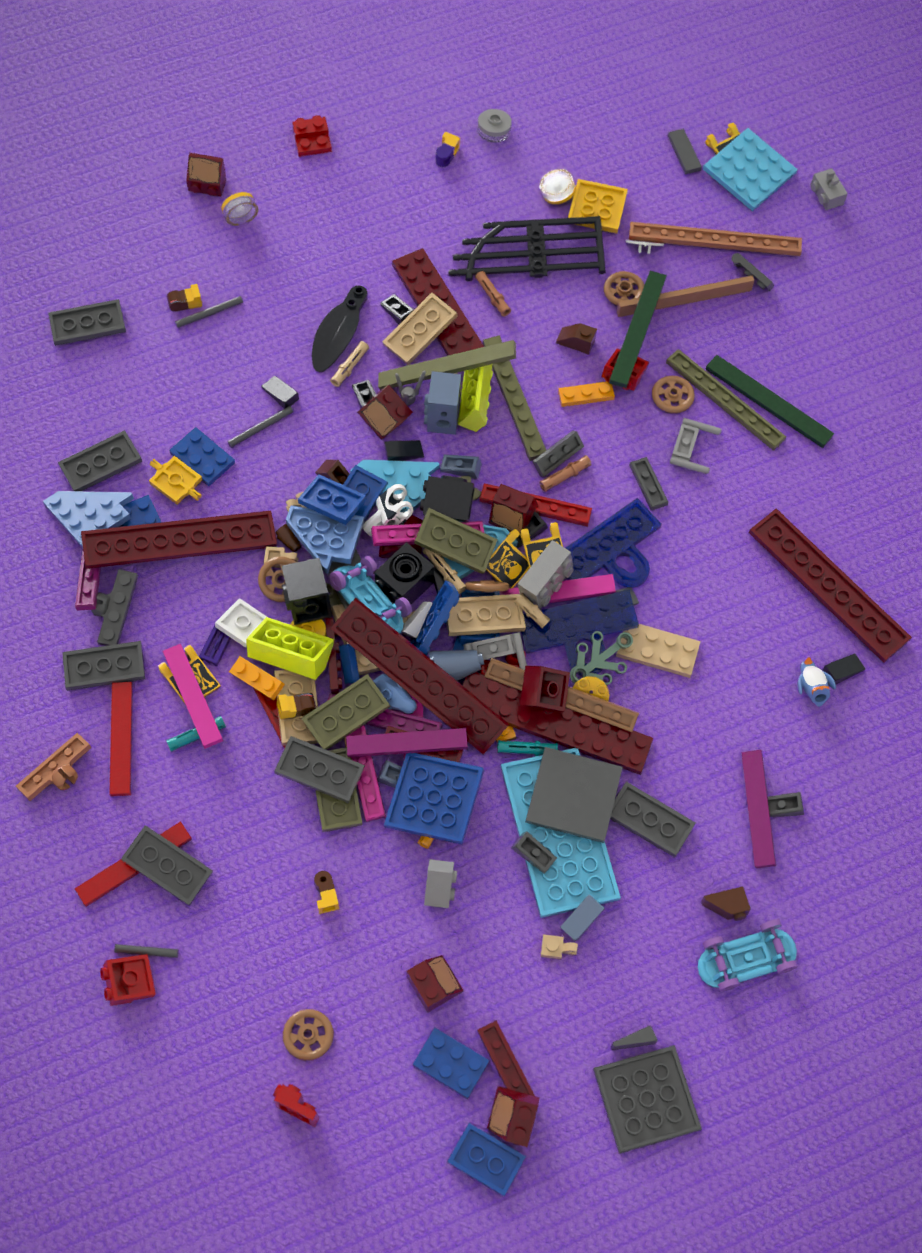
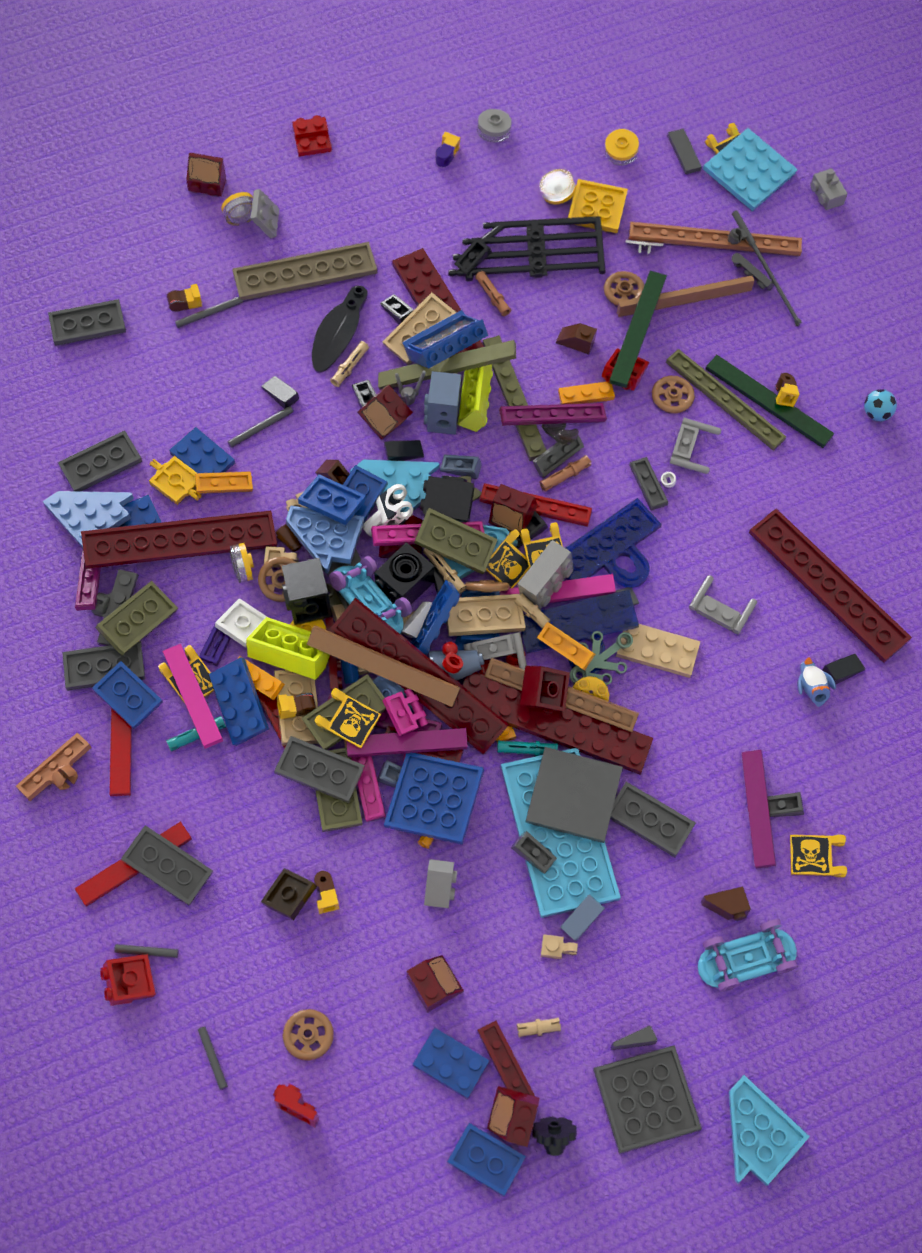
(127, 695): none -> blue plate
(136, 618): none -> olive plate
(212, 1058): none -> dark grey bar
(223, 482): none -> light orange plate
(238, 701): none -> blue plate
(241, 562): none -> clear piece
(264, 213): none -> light grey plate
(288, 894): none -> dark brown plate
(304, 271): none -> dark tan plate
(351, 721): none -> flag
(383, 666): none -> medium nougat tile
(401, 714): none -> dark pink plate
(444, 339): none -> blue window
(452, 663): none -> red plate
(473, 256): none -> black slope
(538, 1027): none -> tan pin
(552, 414): none -> magenta tile
(554, 1134): none -> black plant
(558, 432): none -> clear smoke piece
(566, 646): none -> light orange plate
(621, 147): none -> yellow piece
(672, 478): none -> white hinge
(718, 611): none -> light grey plate
(743, 233): none -> dark grey piece
(760, 1133): none -> medium azure wing
(787, 390): none -> yellow leg
(814, 855): none -> flag
(880, 405): none -> medium azure piece

